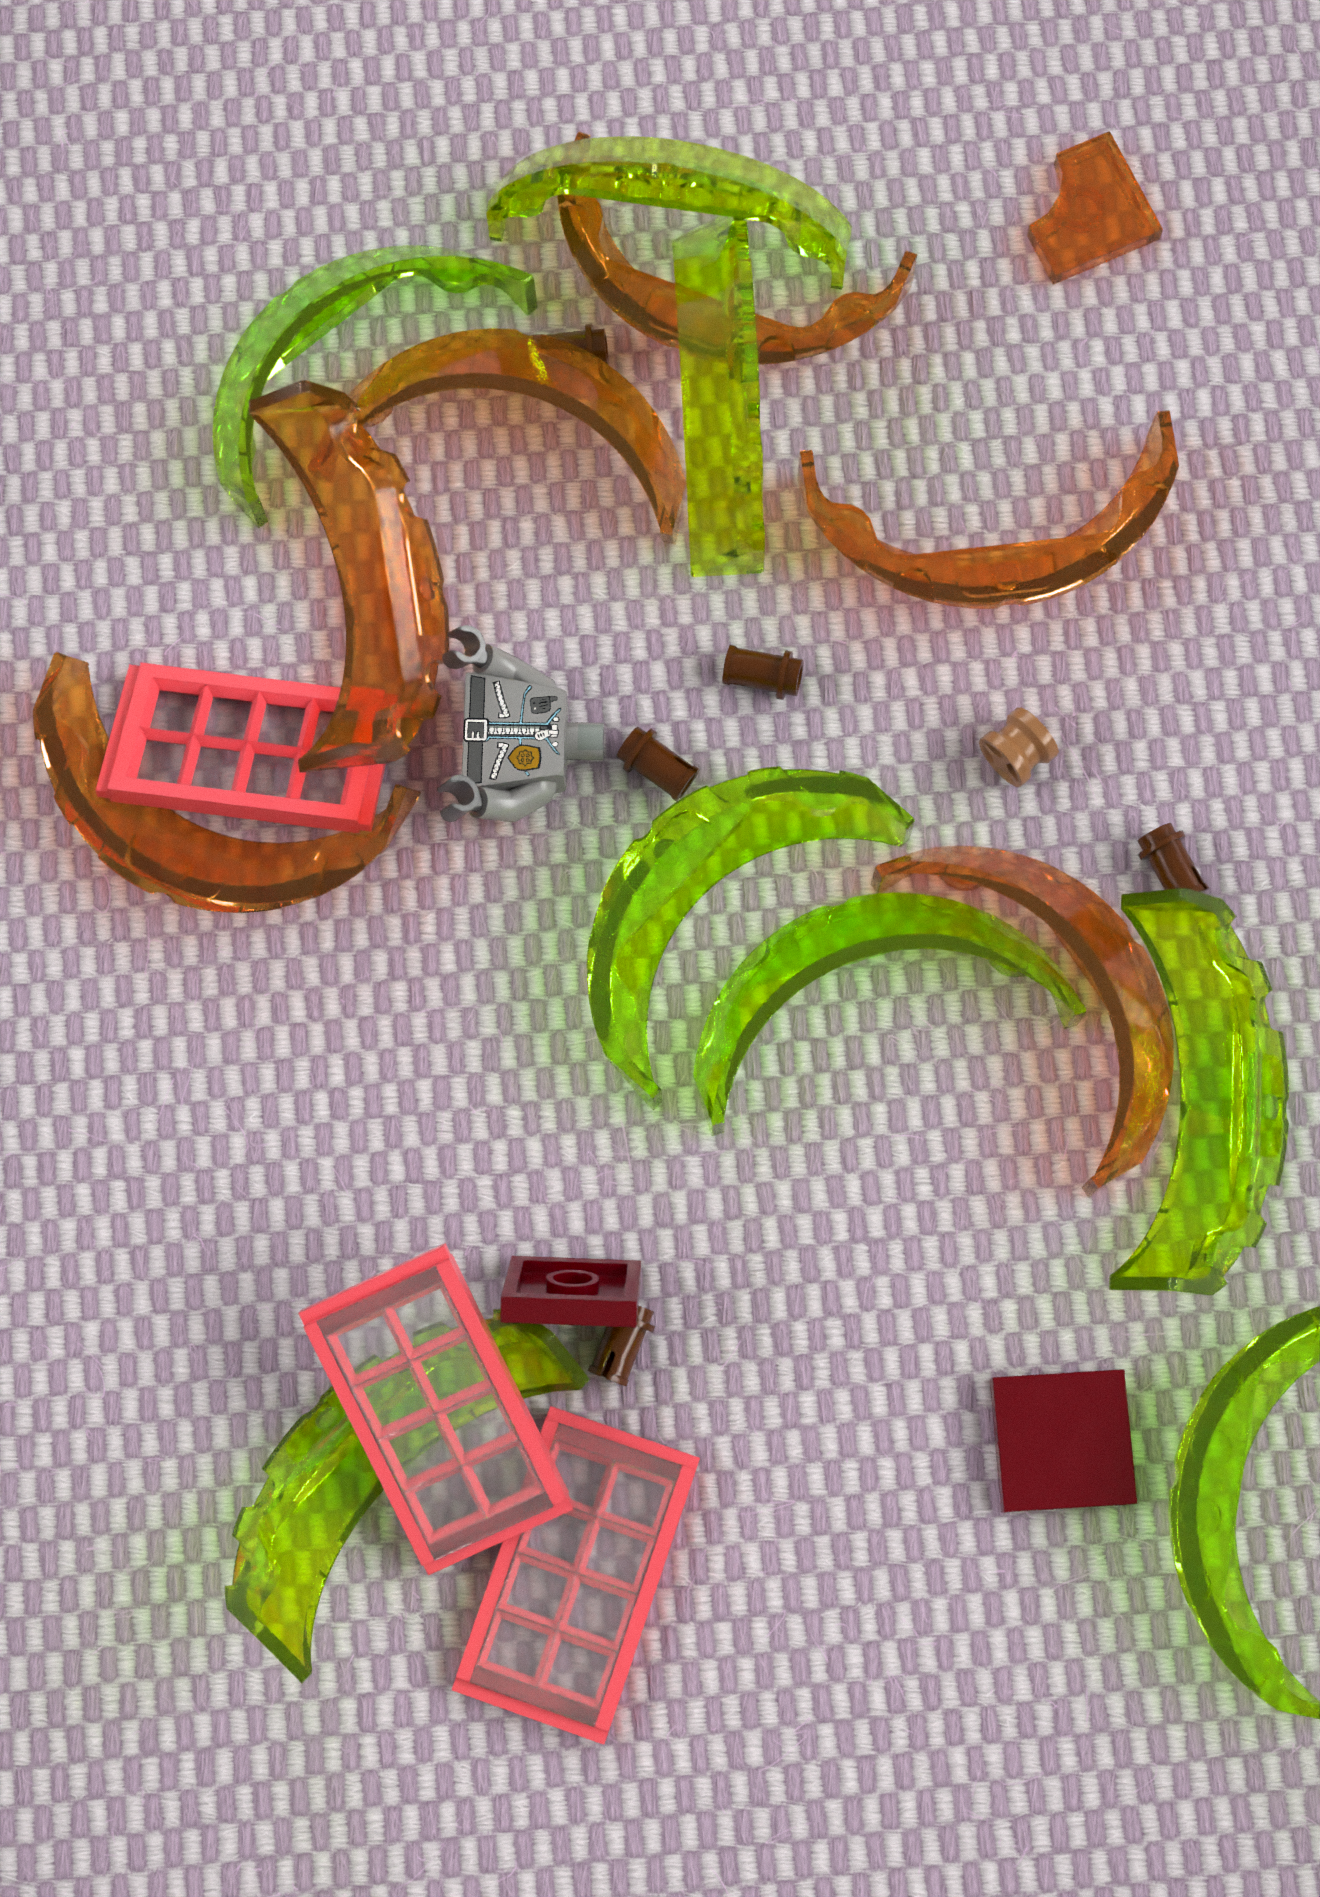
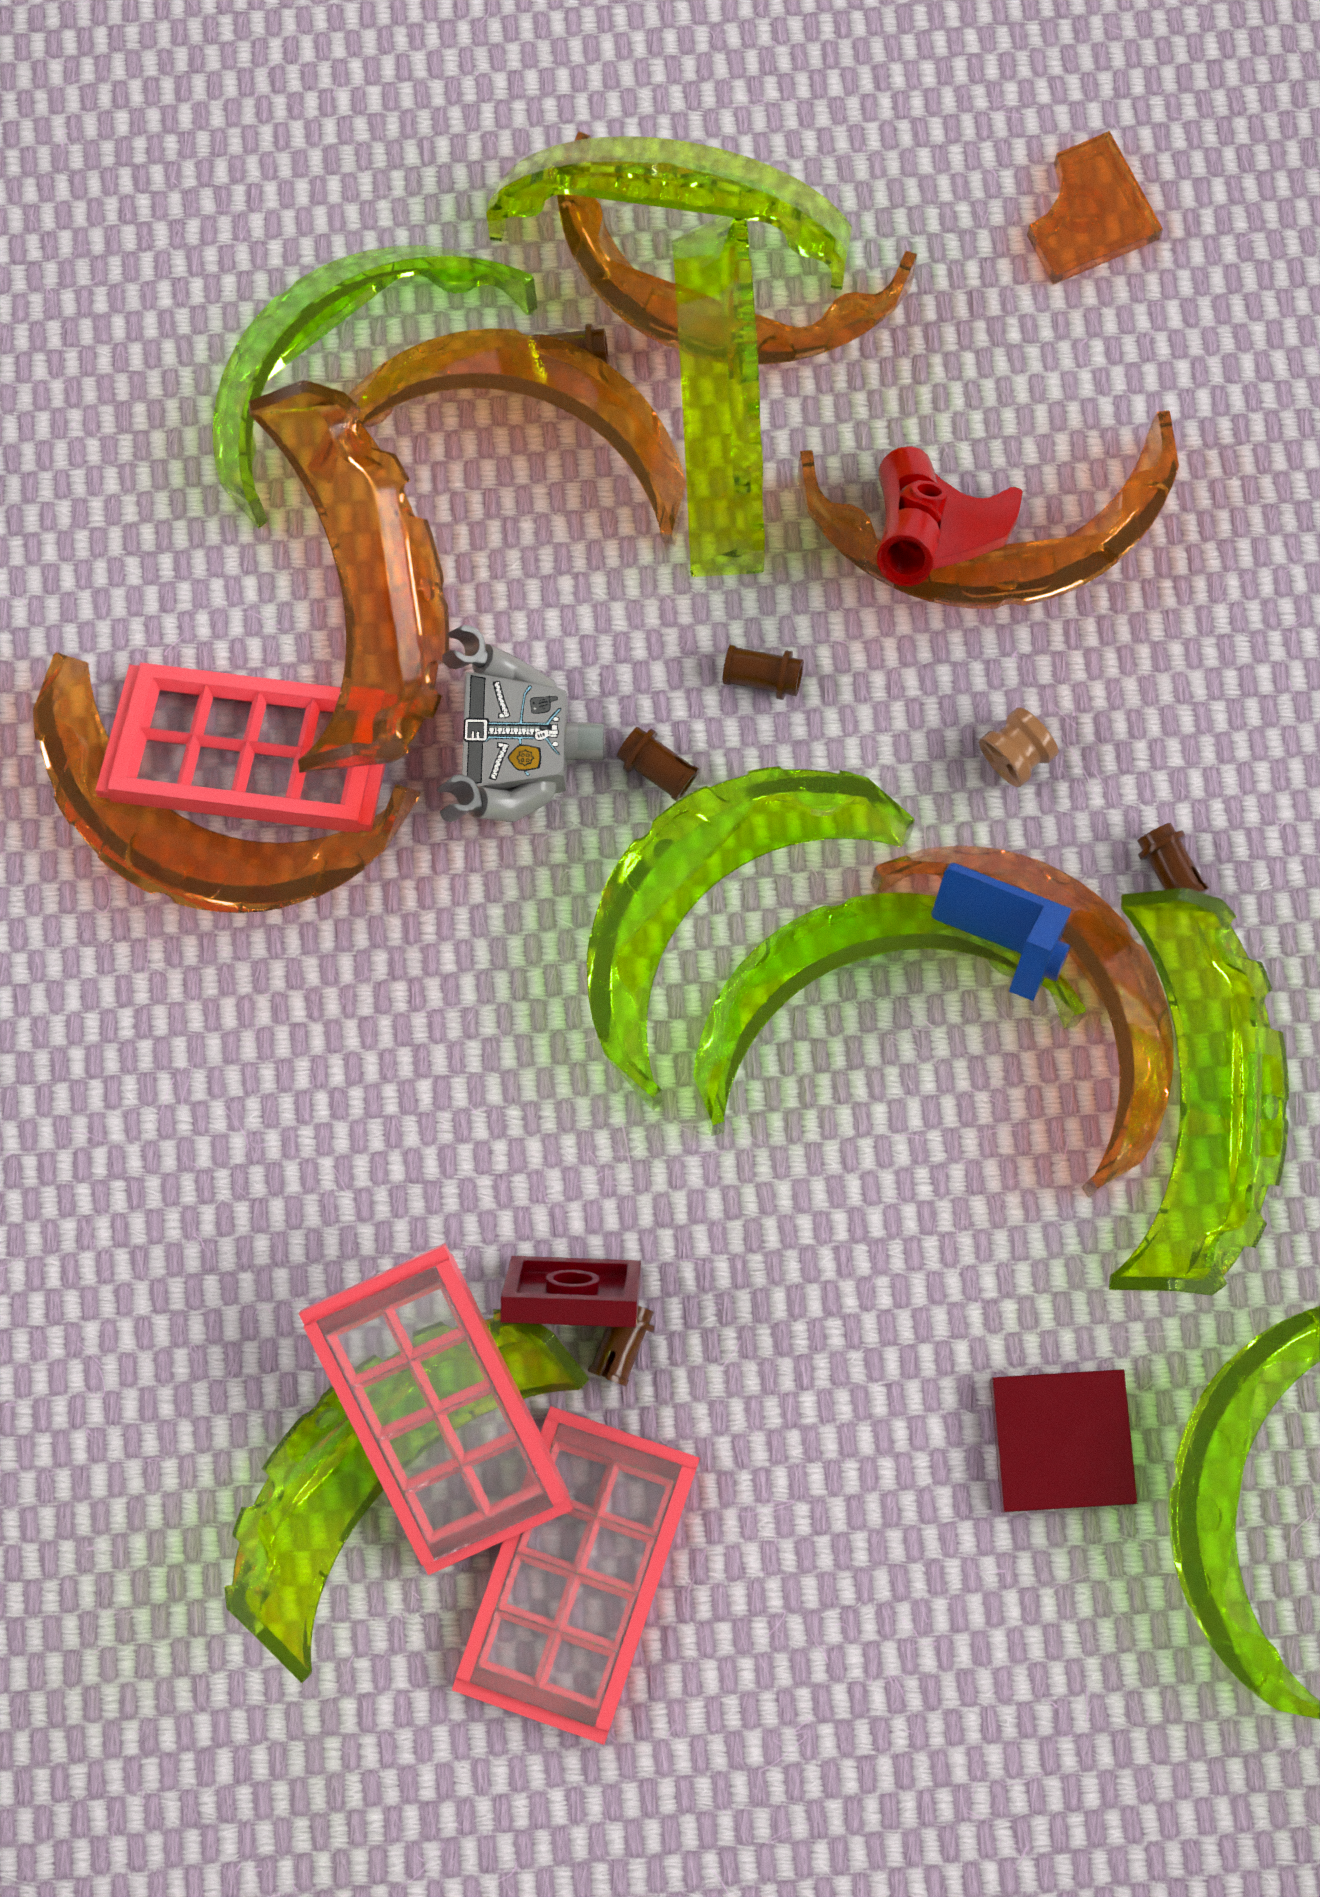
(934, 522): none -> red pin
(1008, 919): none -> blue bracket

